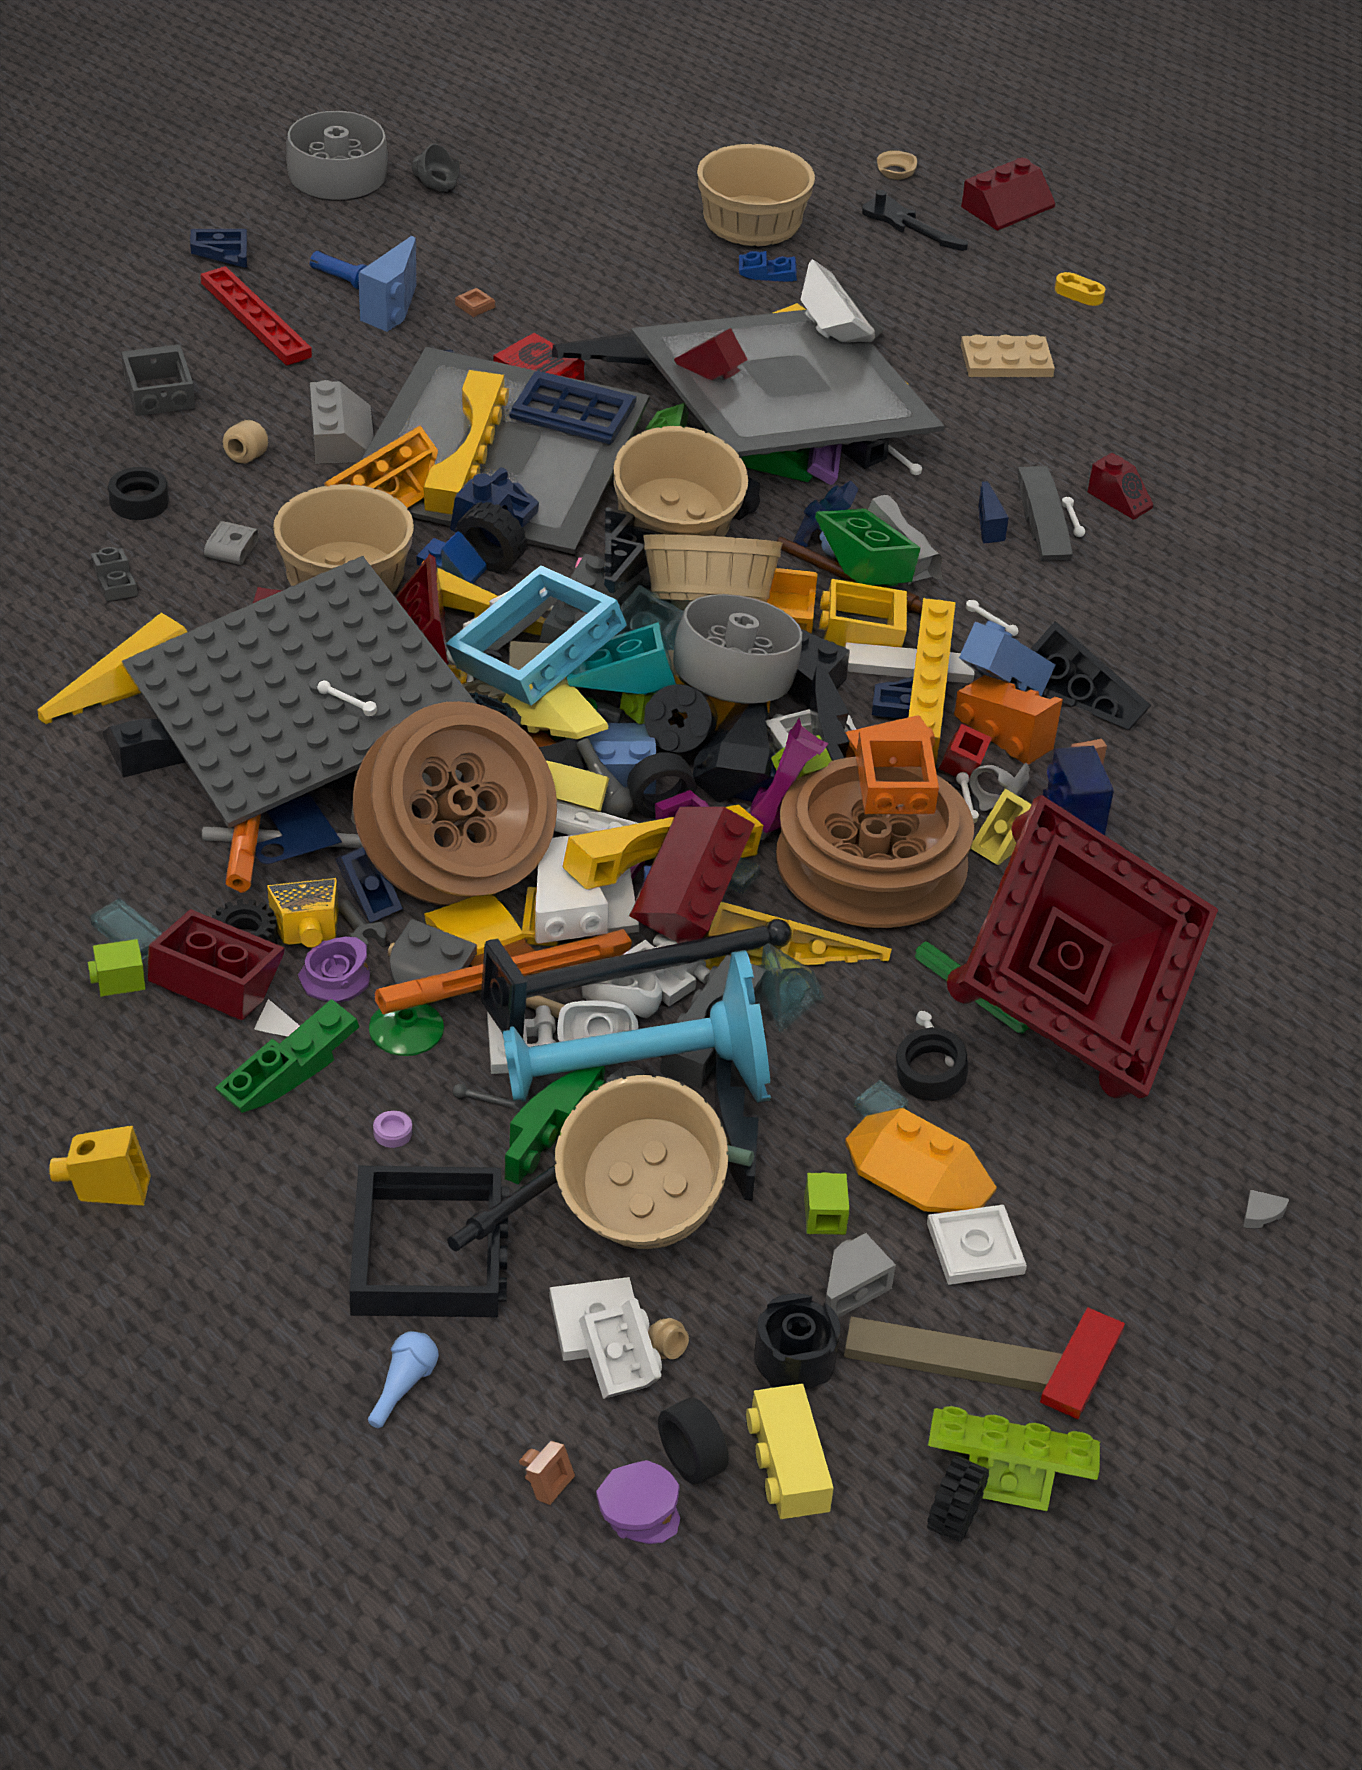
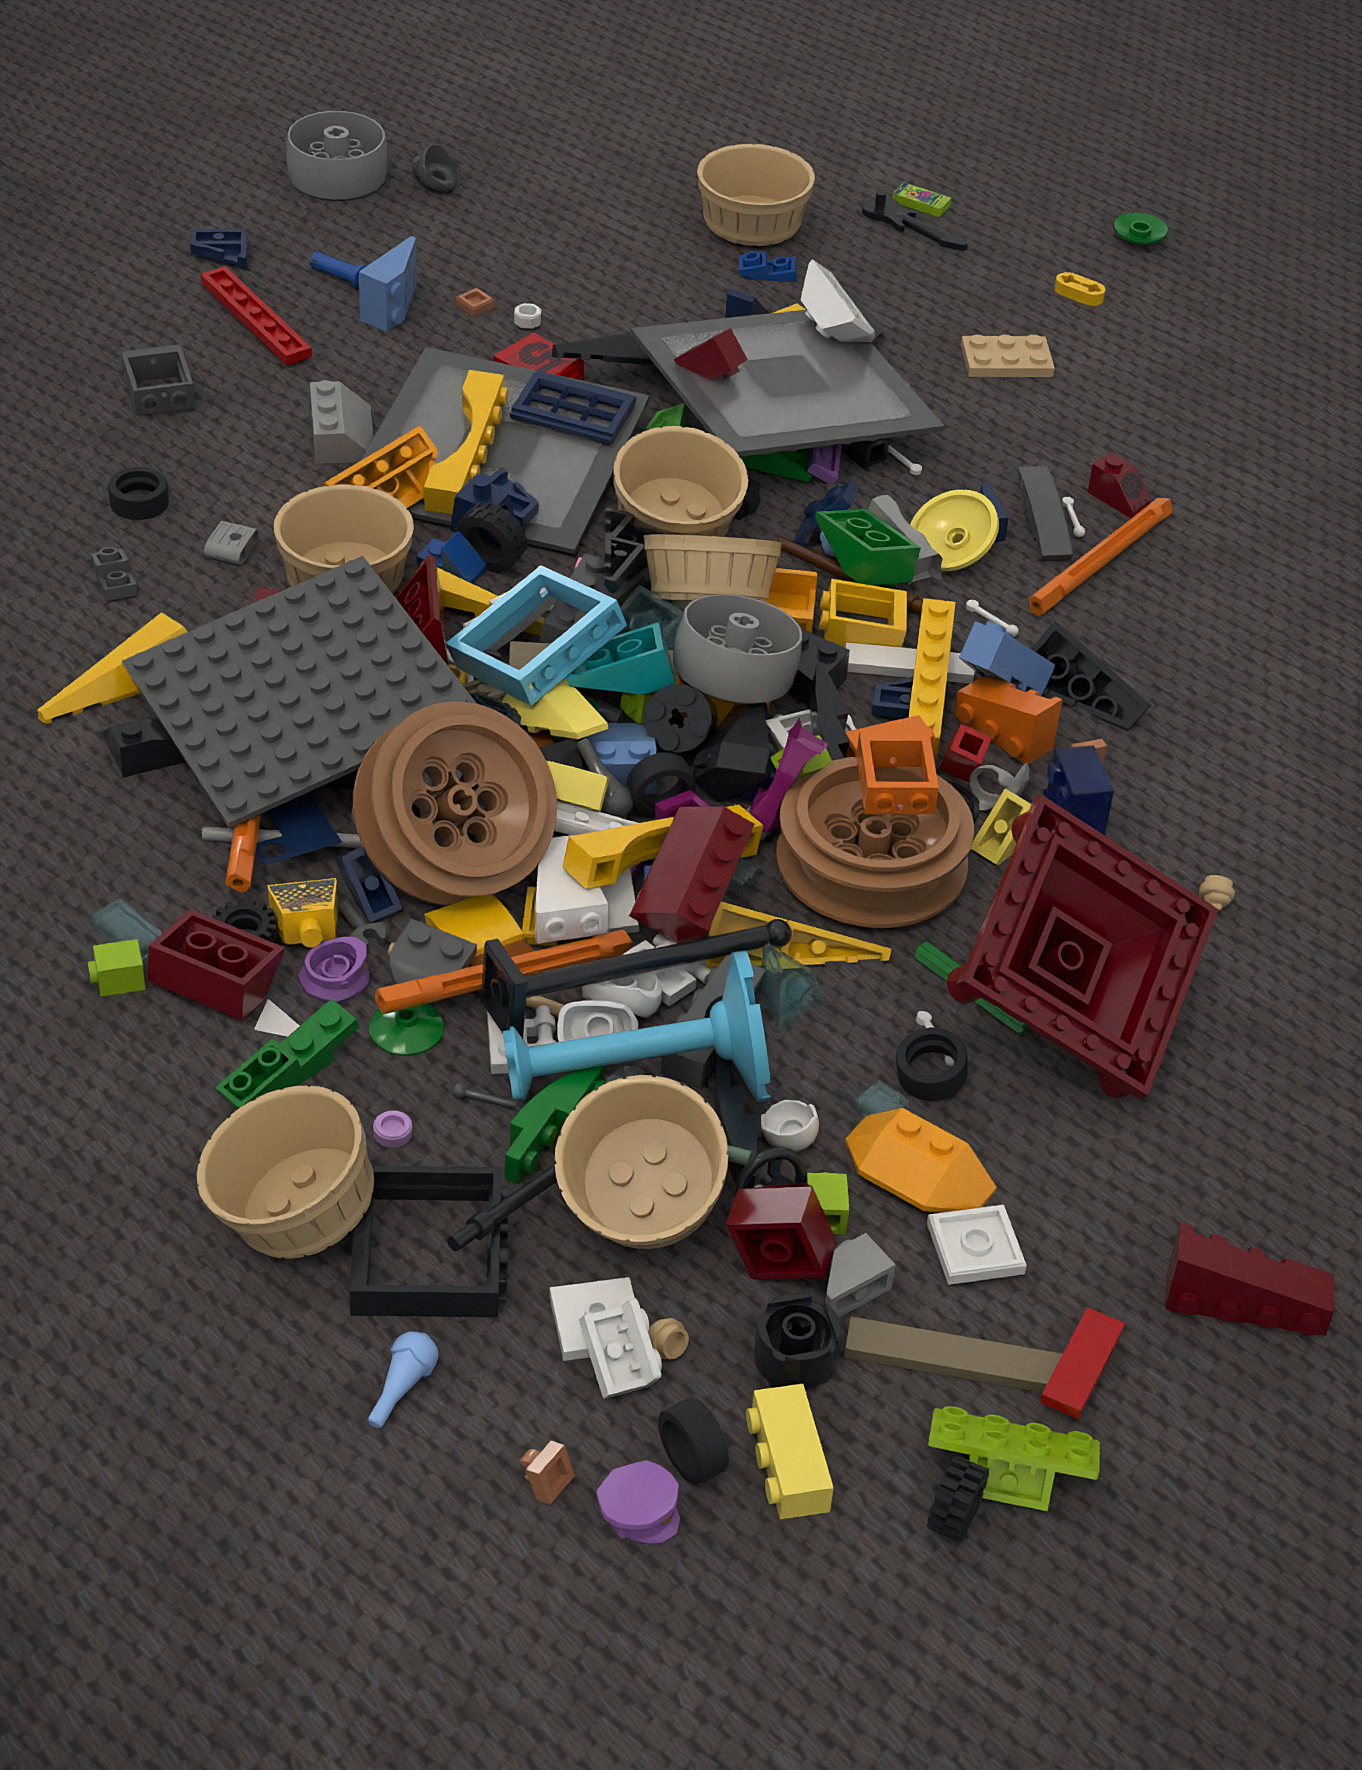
(105, 1167): yellow torso -> none
(245, 441): tan head -> none
(289, 1171): none -> tan piece
(369, 708): white hinge -> none
(527, 316): none -> white tile
(741, 304): none -> dark blue slope
(780, 1221): none -> dark red piece
(790, 1125): none -> white hair
(897, 158): tan piece -> none
(922, 199): none -> lime tile
(955, 518): none -> light yellow dish
(962, 779): white hinge -> none
(1007, 194): dark red slope -> none
(1099, 556): none -> orange piece
(1140, 228): none -> green dish
(1217, 891): none -> tan plate
(1246, 1286): none -> dark red wedge
(1263, 1209): light grey tile -> none

